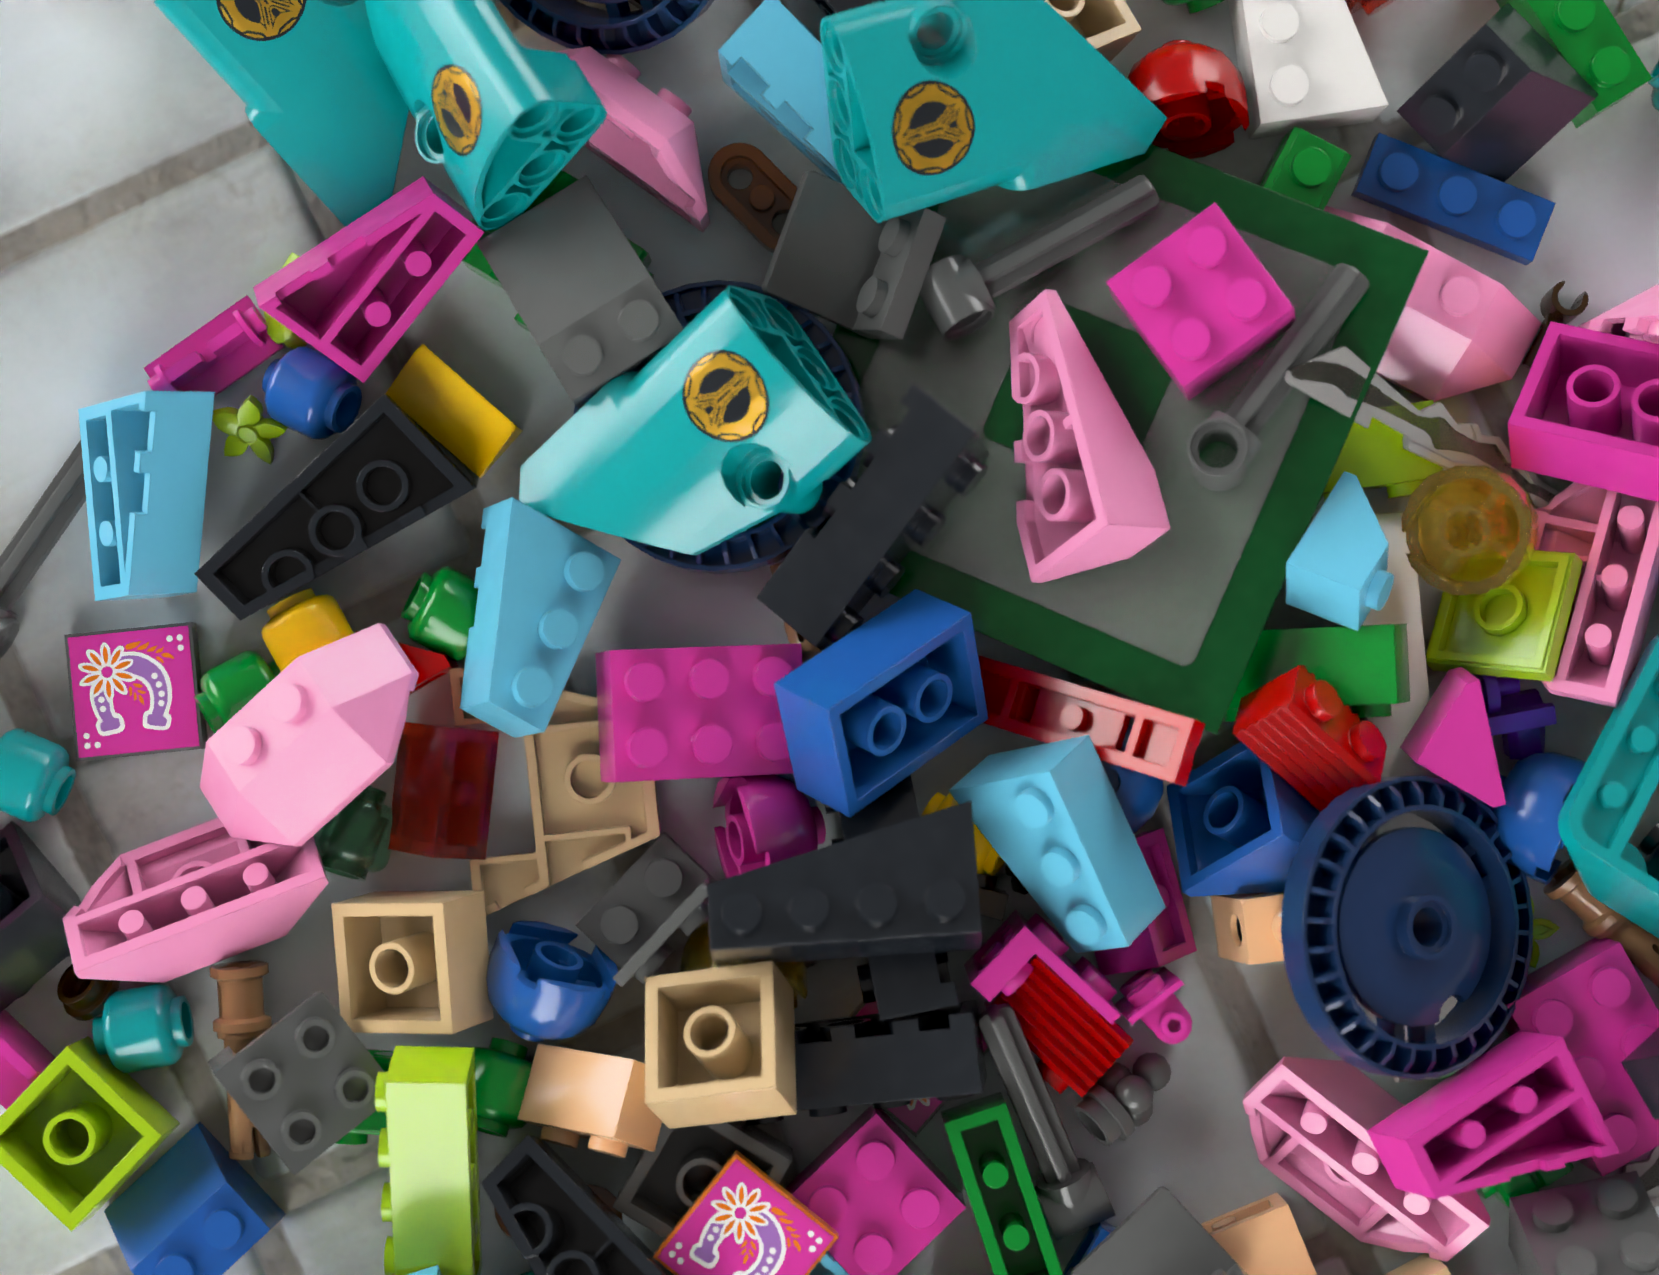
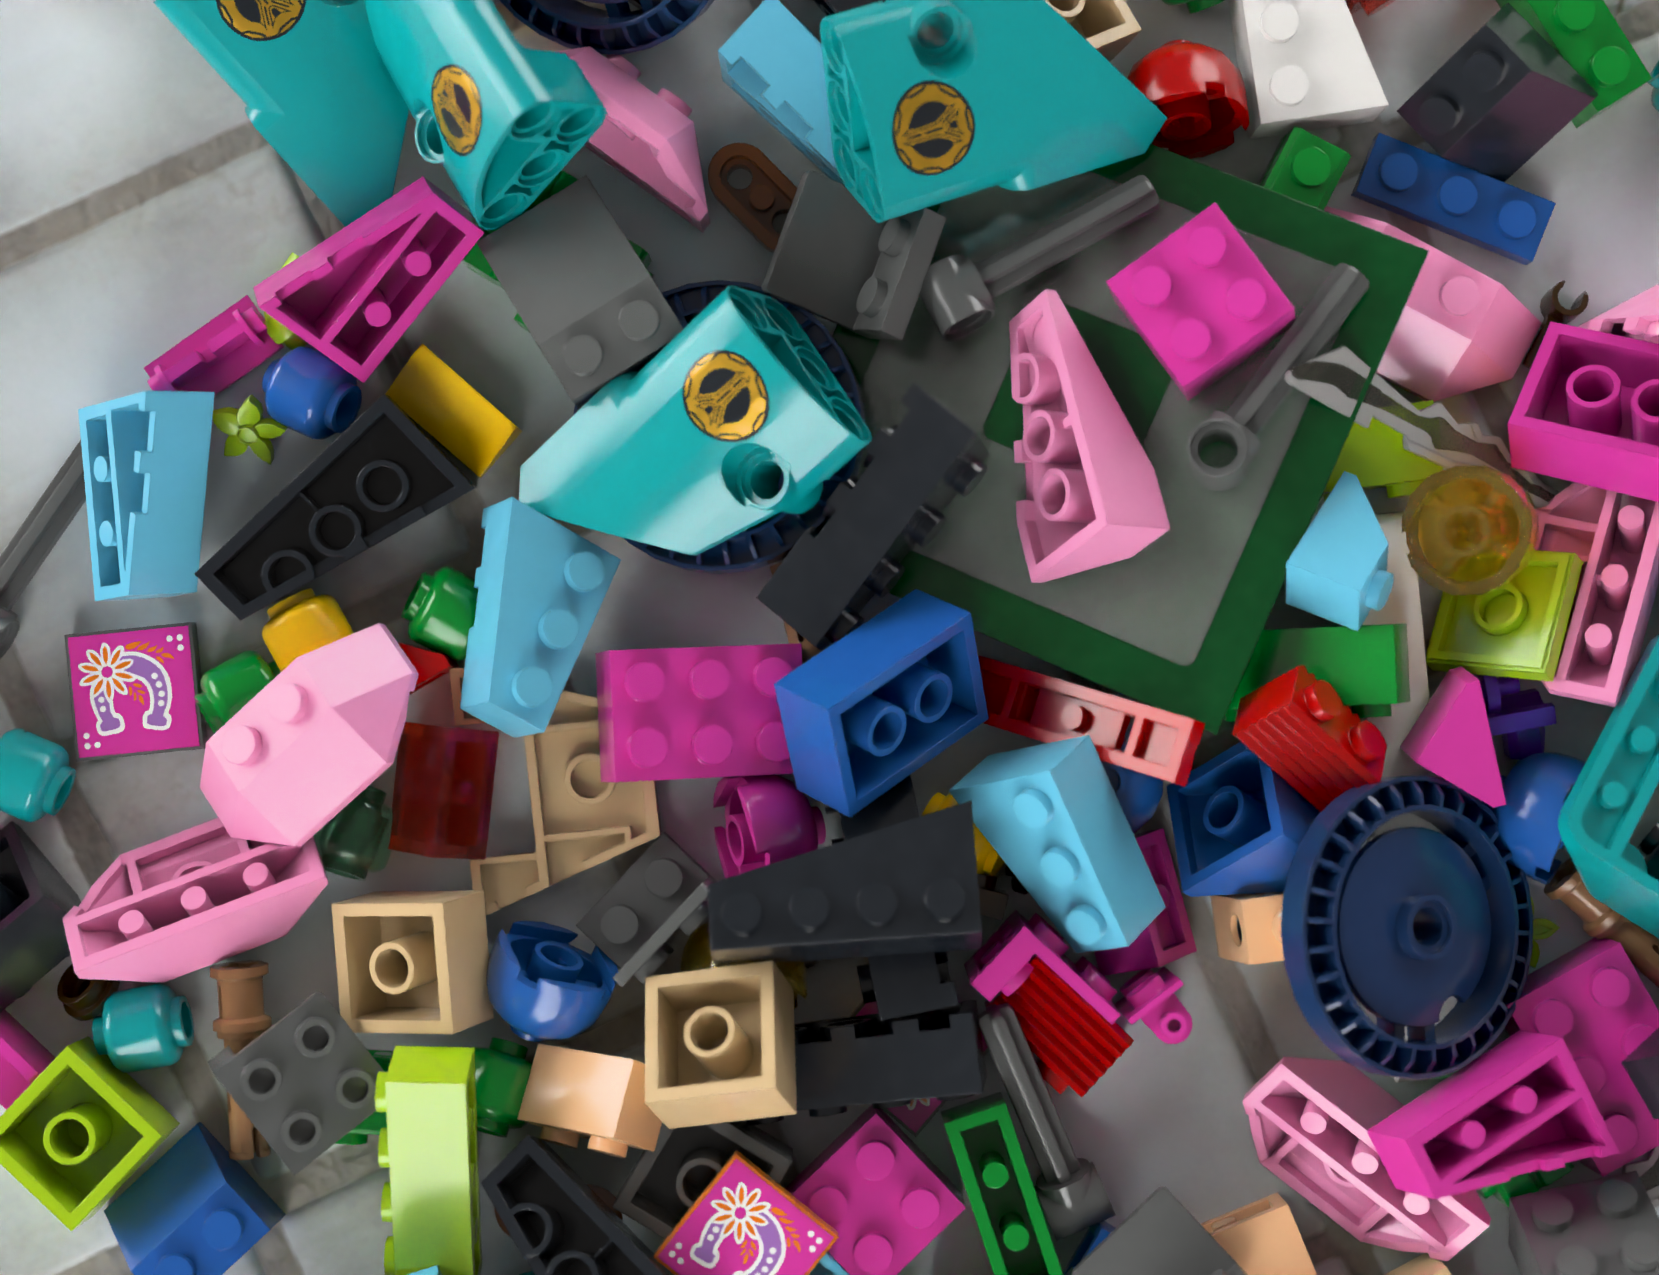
(1123, 1099): dark grey piece -> none

